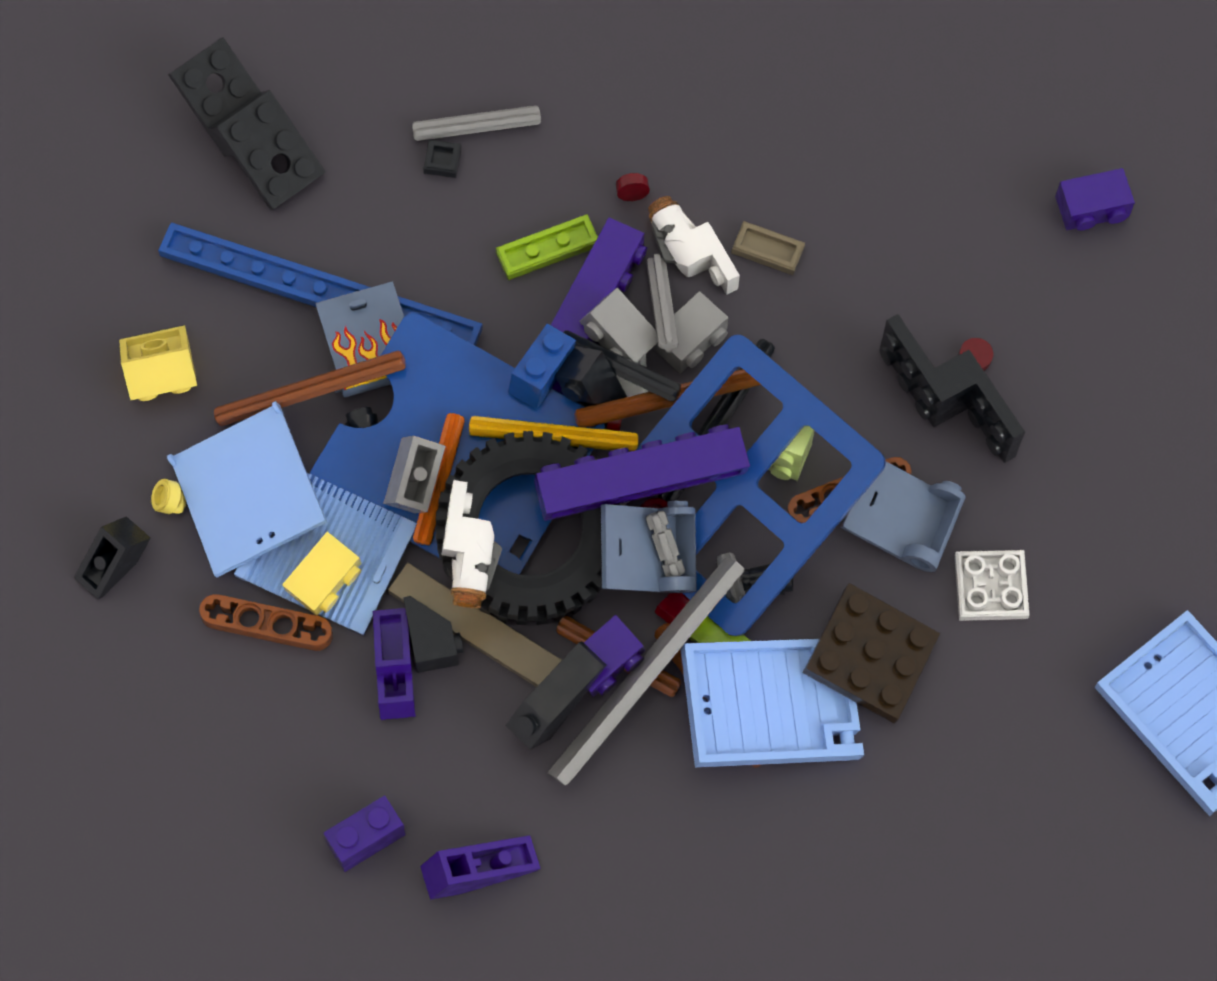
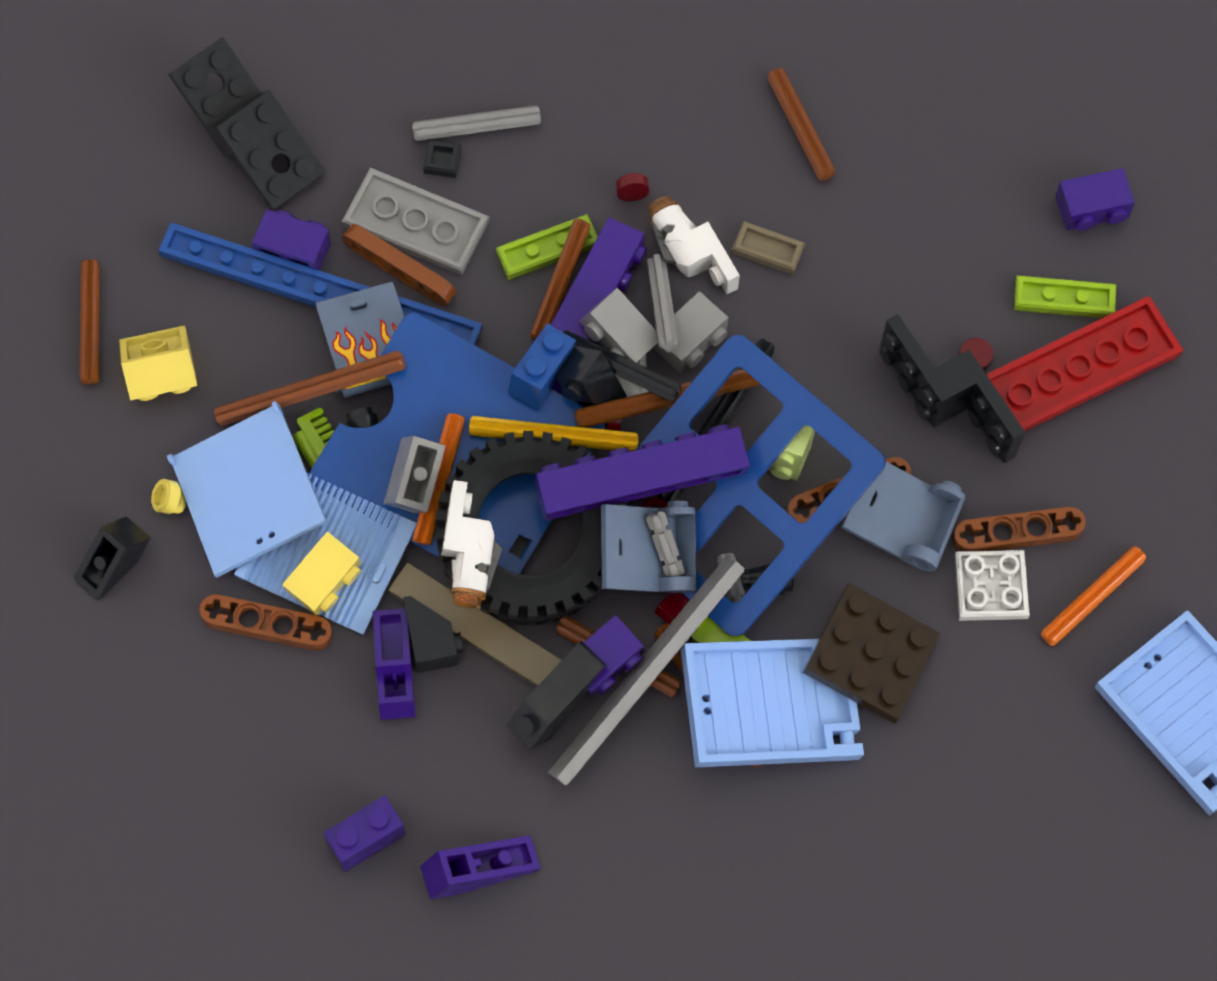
(89, 321): none -> dark orange axle
(292, 238): none -> dark purple brick
(308, 437): none -> lime piece
(399, 265): none -> dark orange beam
(417, 221): none -> light grey tile
(561, 276): none -> dark orange axle
(801, 124): none -> dark orange axle
(1018, 525): none -> dark orange beam
(1064, 297): none -> lime tile
(1086, 363): none -> red plate
(1093, 596): none -> orange axle

